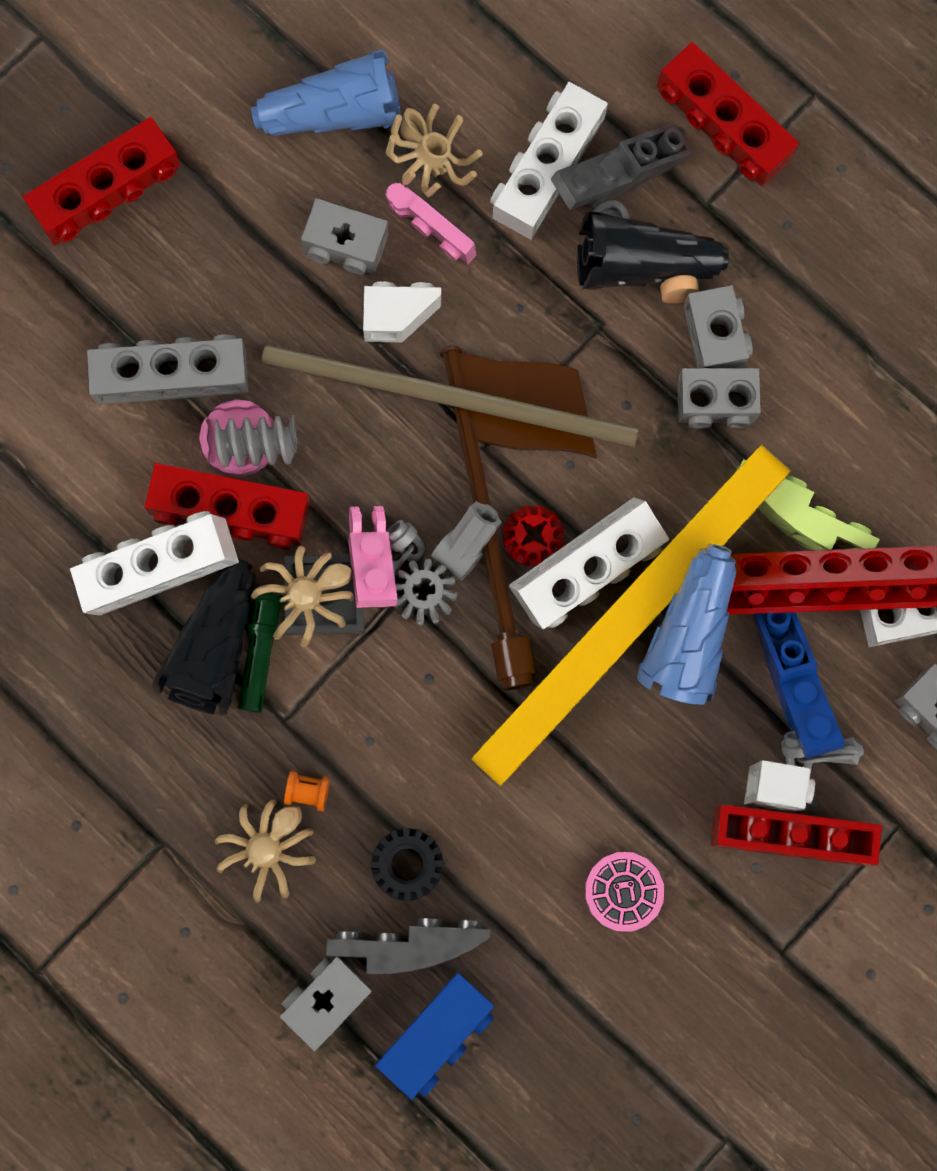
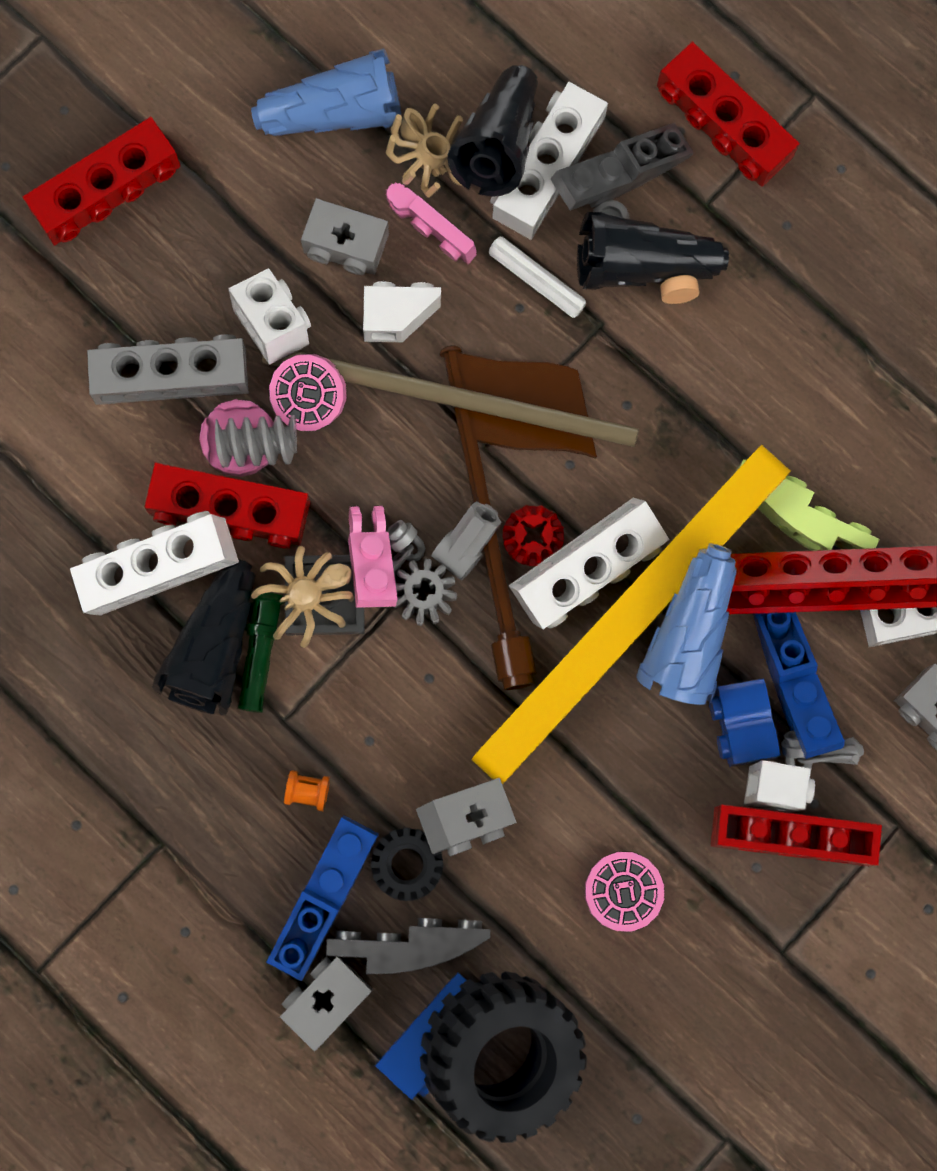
(265, 317): none -> white brick
(265, 848): tan animal -> none
(309, 390): none -> tile
(322, 898): none -> blue slope
(446, 820): none -> light grey brick
(495, 138): none -> black cone
(535, 1090): none -> black tyre
(537, 277): none -> white axle
(716, 386): light grey brick -> none
(721, 308): light grey brick -> none
(745, 723): none -> blue brick

